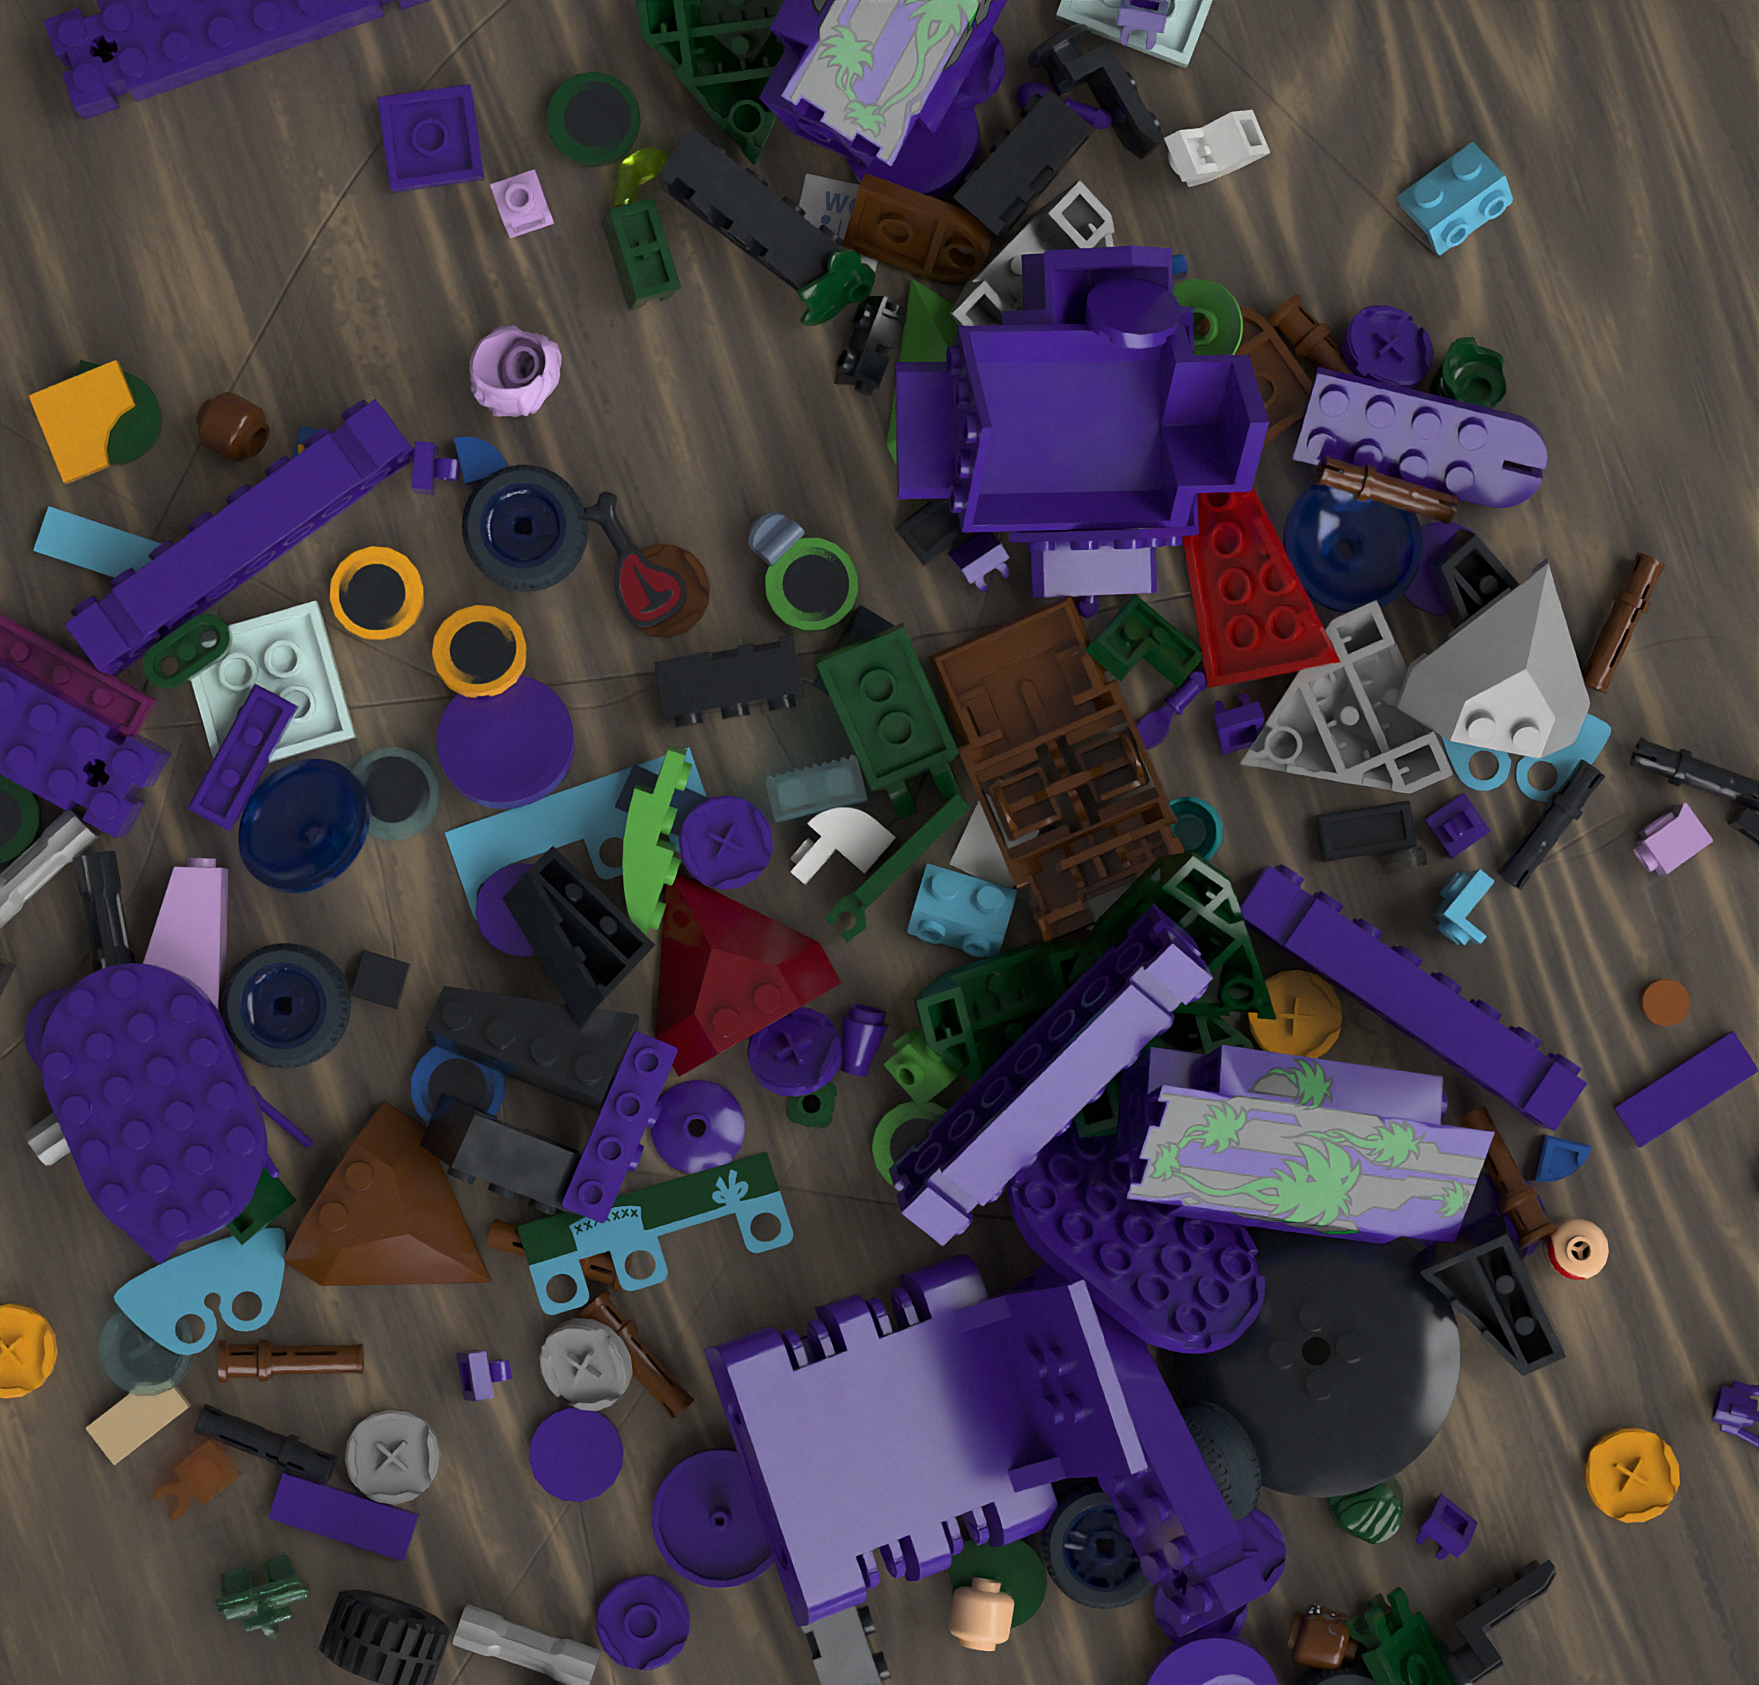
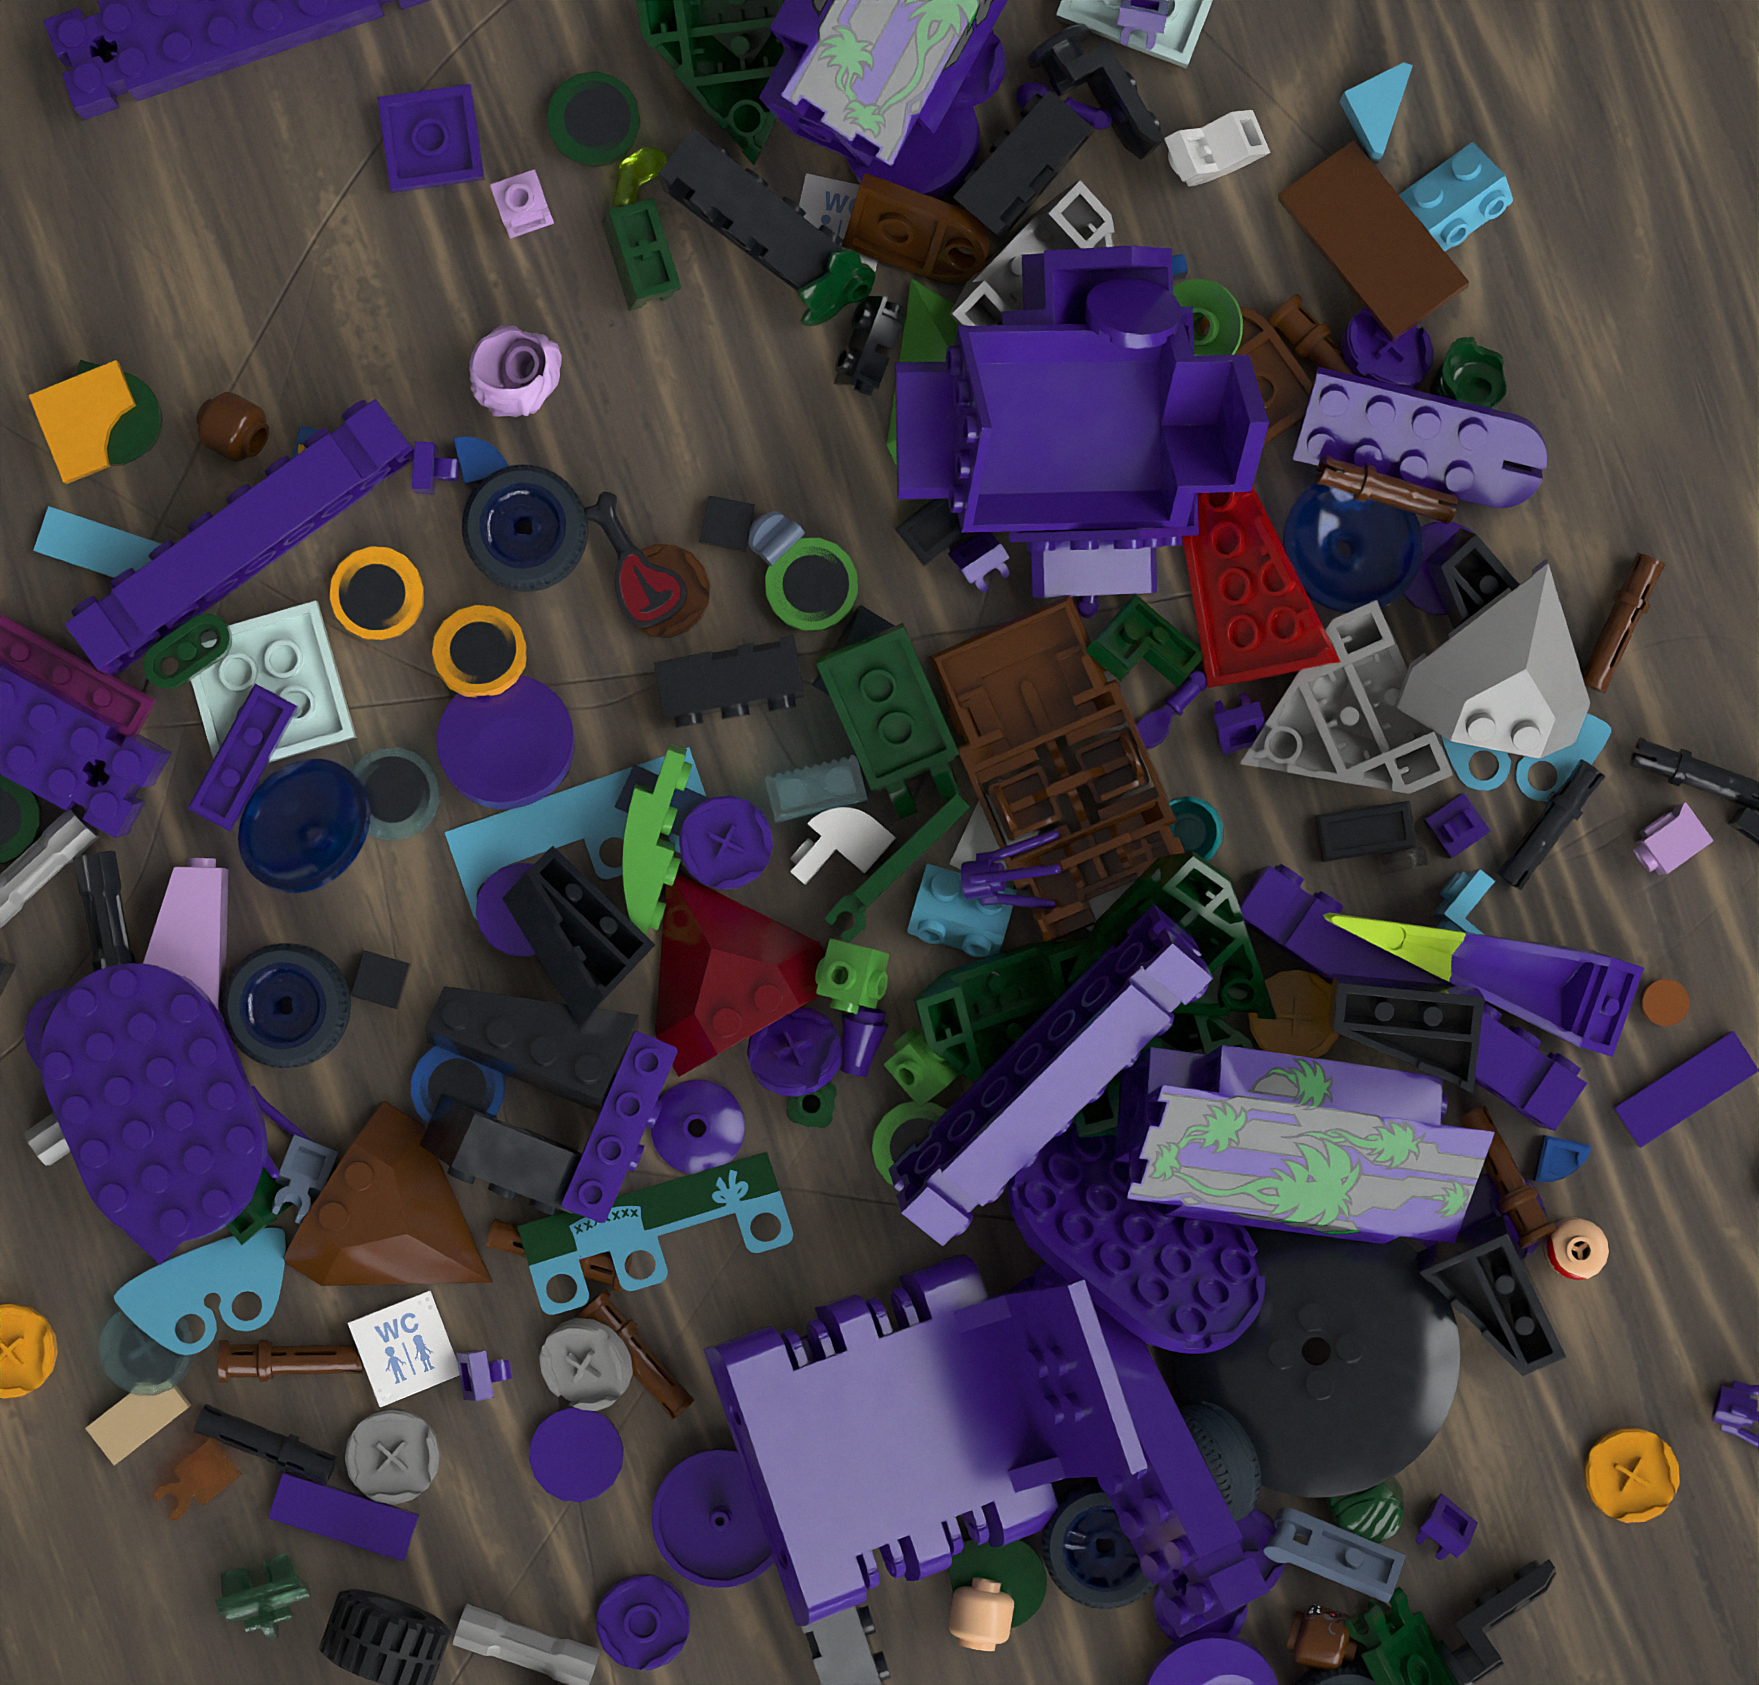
(303, 1175): none -> sand blue plate
(404, 1348): none -> white sticker
(727, 523): none -> black tile
(852, 976): none -> bright green brick
(985, 877): none -> dark purple plant
(1335, 1554): none -> sand blue plate
(1373, 108): none -> medium azure slope
(1373, 240): none -> reddish brown tile
(1414, 1021): none -> black wedge
(1551, 986): none -> dark purple plate

